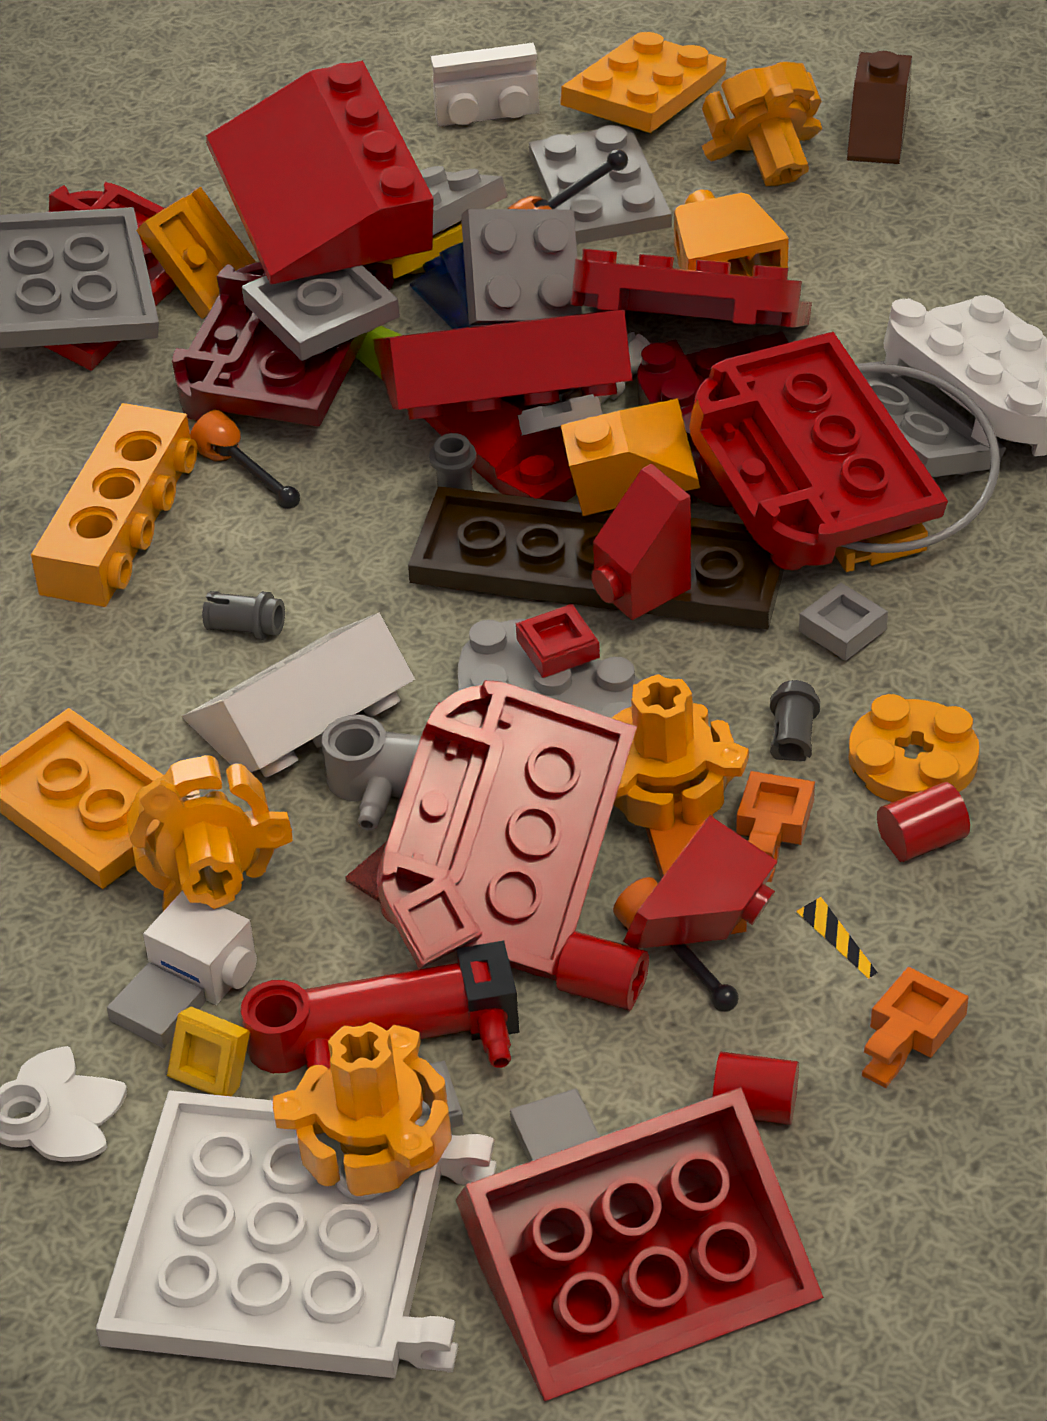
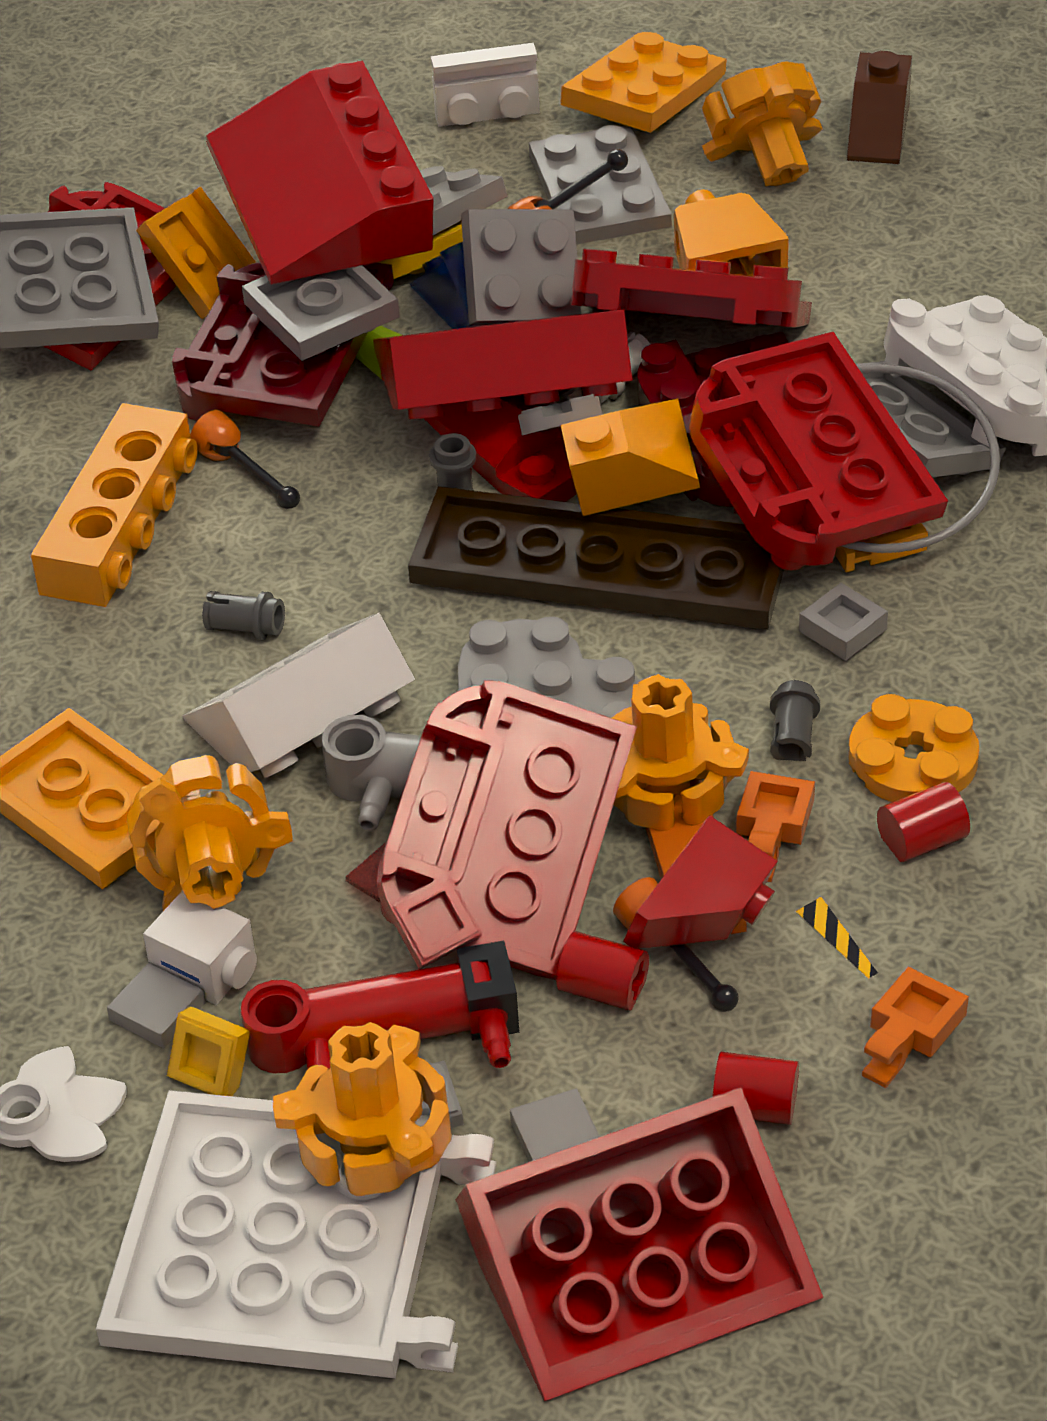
(557, 640): red tile -> none
(645, 546): red slope -> none

